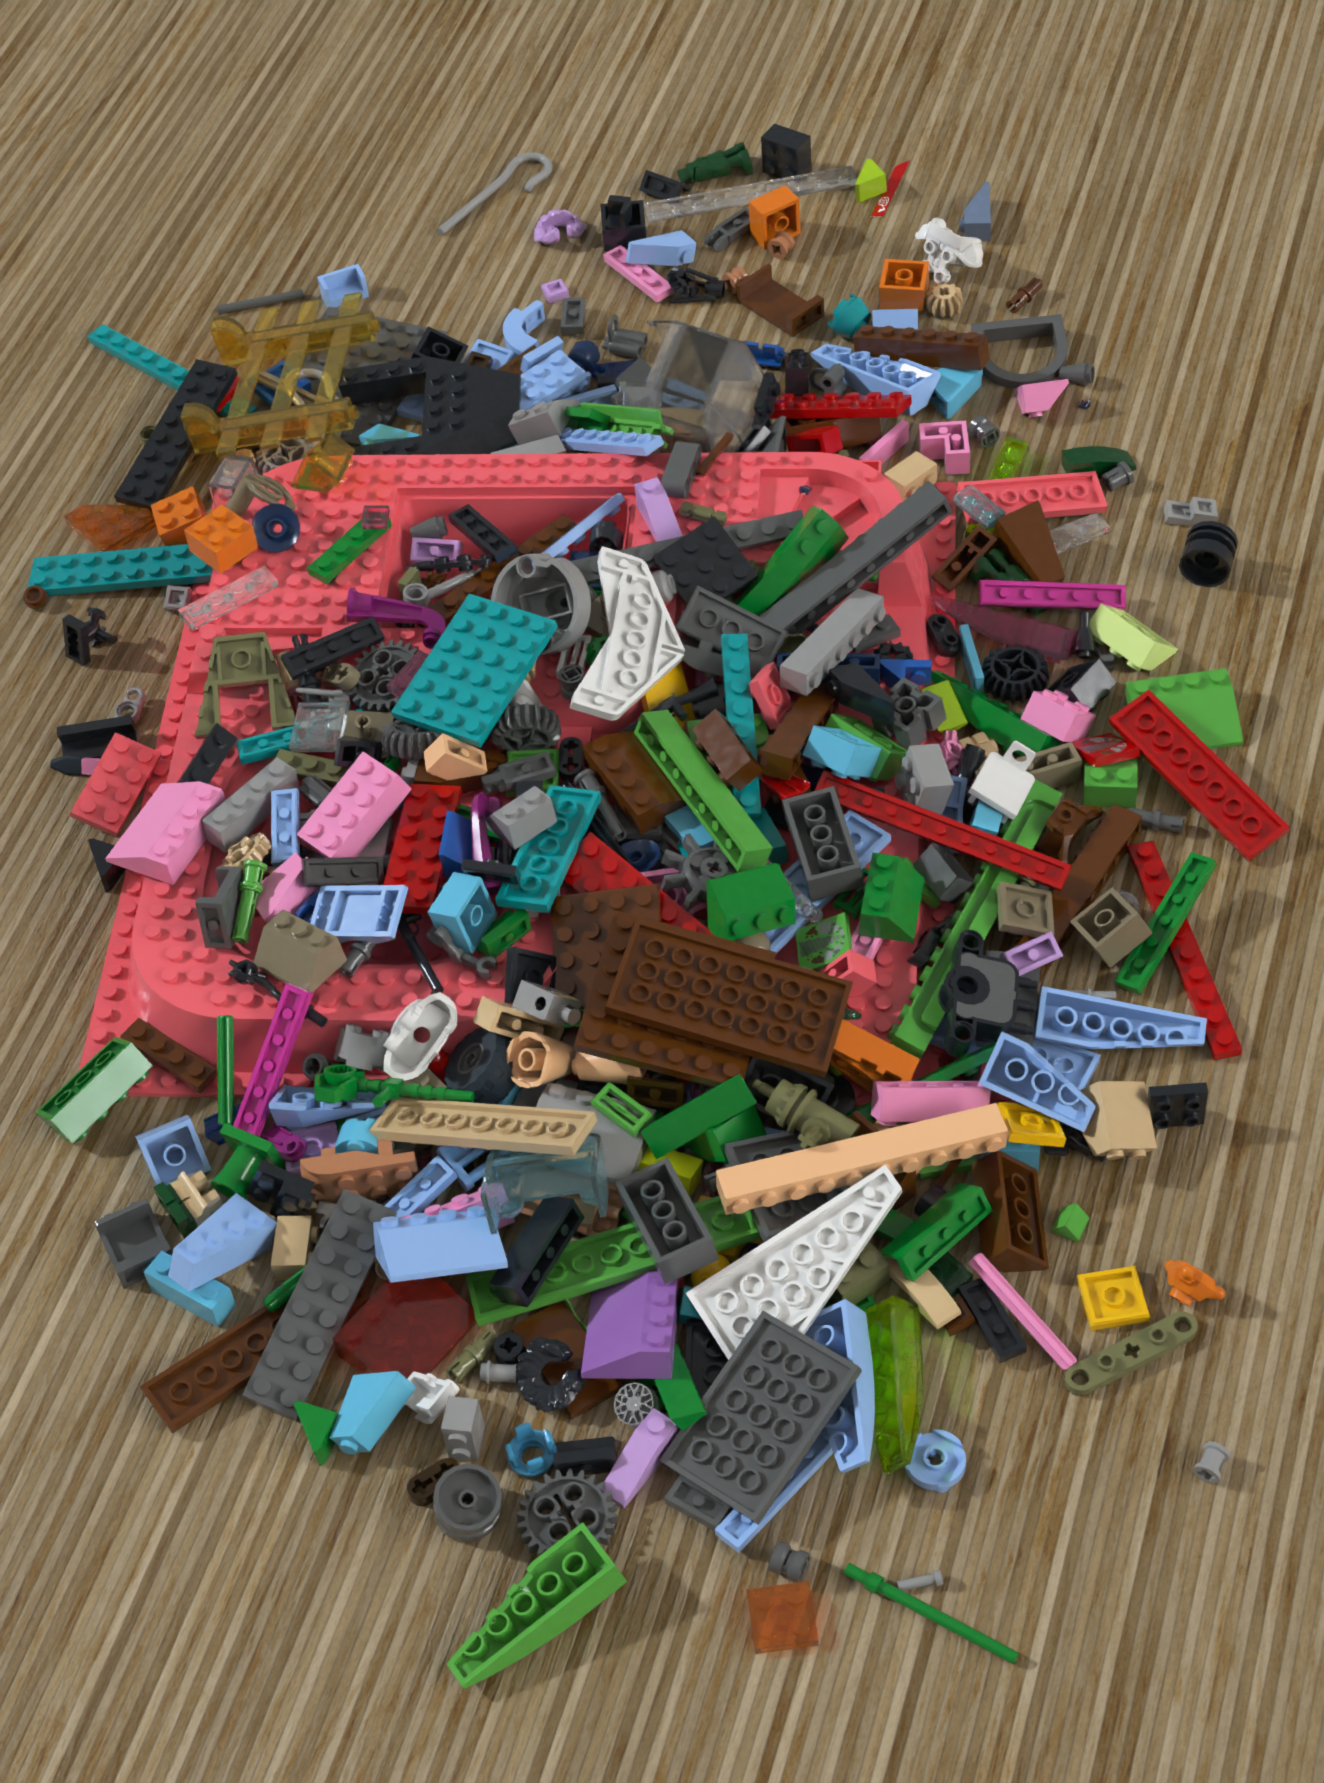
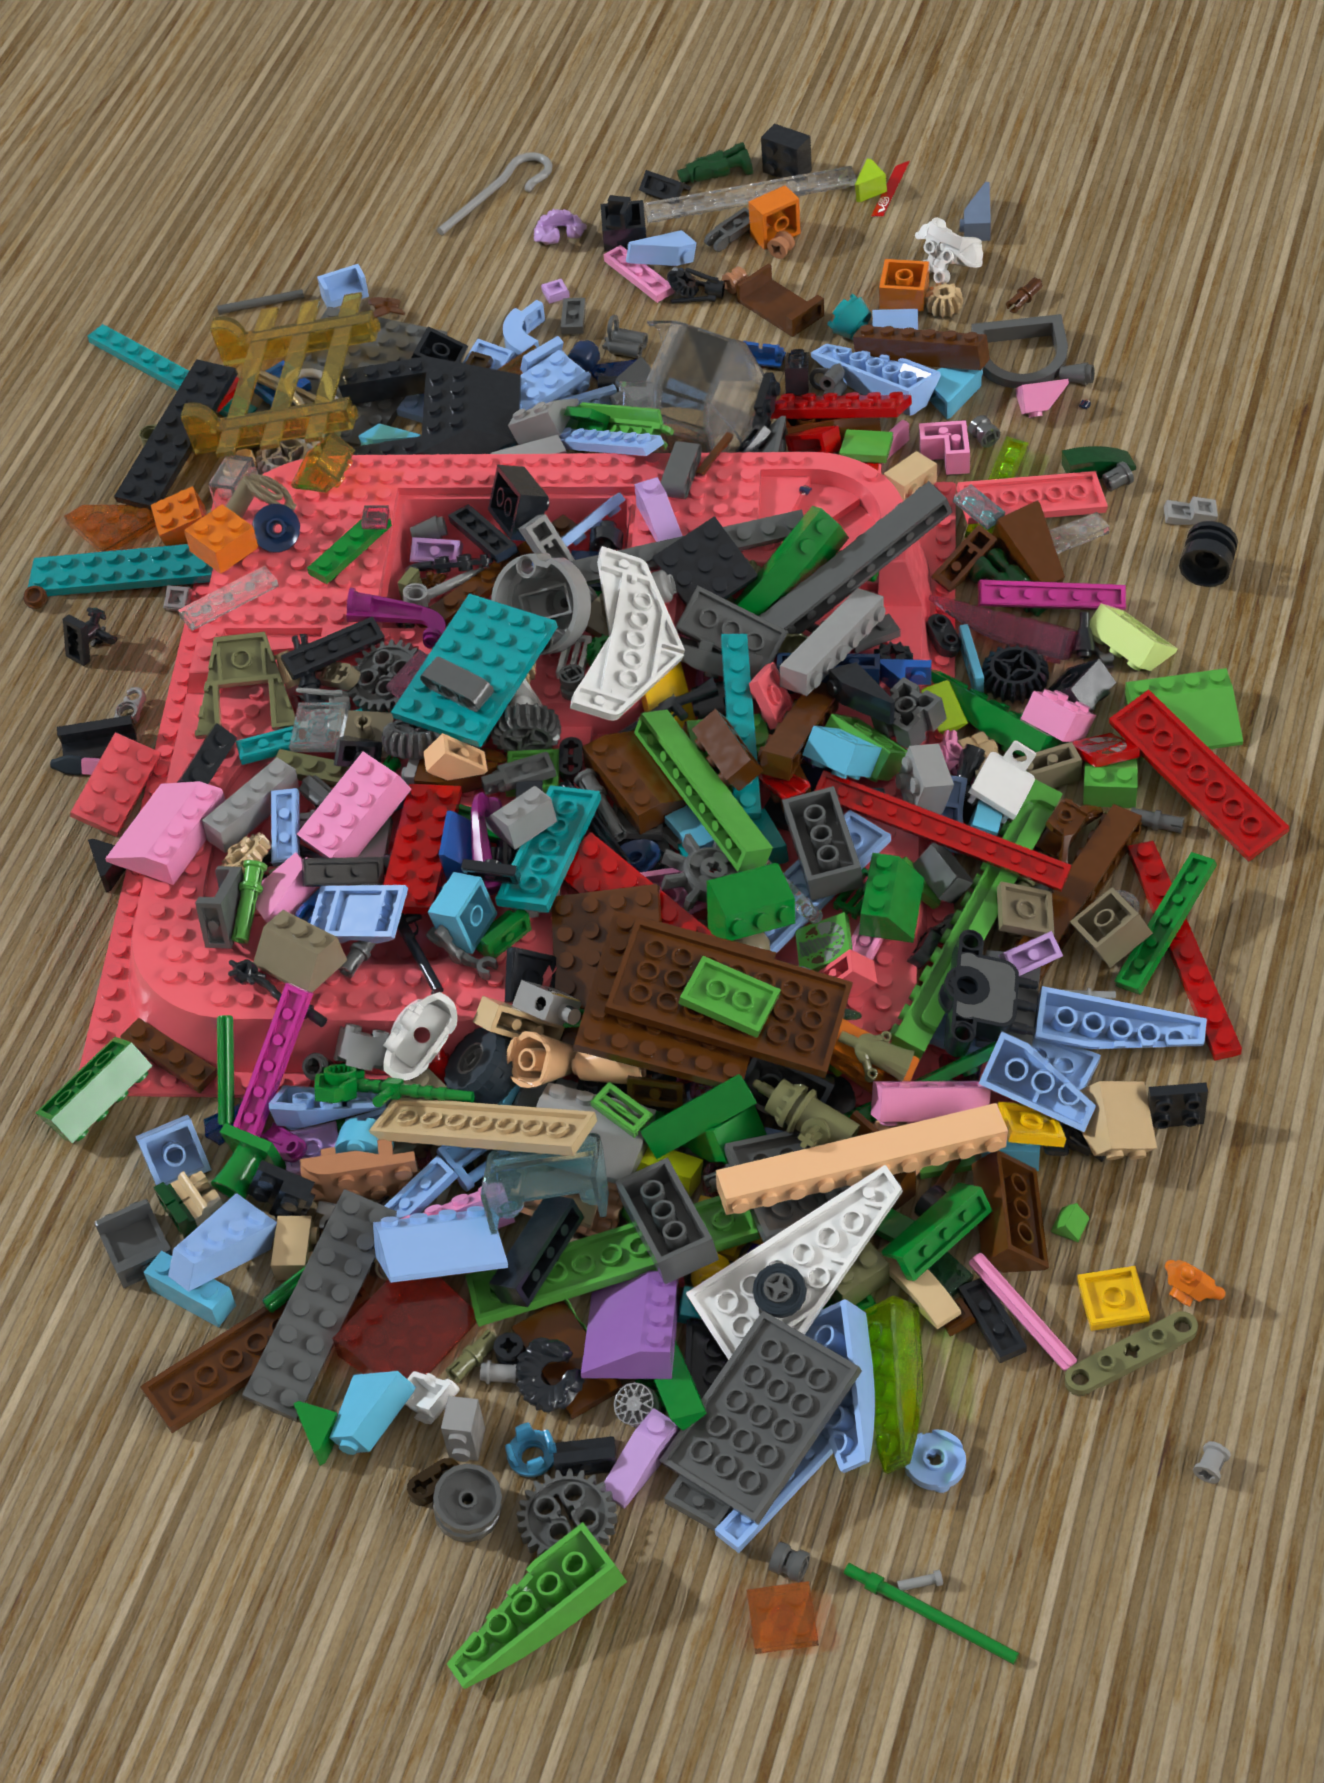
(385, 305): none -> reddish brown piece
(456, 684): none -> dark grey beam
(516, 499): none -> black brick
(544, 538): none -> light grey slope
(702, 513): olive axle -> none
(729, 996): none -> bright green plate
(774, 1281): none -> black wheel
(867, 445): none -> bright green tile
(879, 1052): none -> olive piece

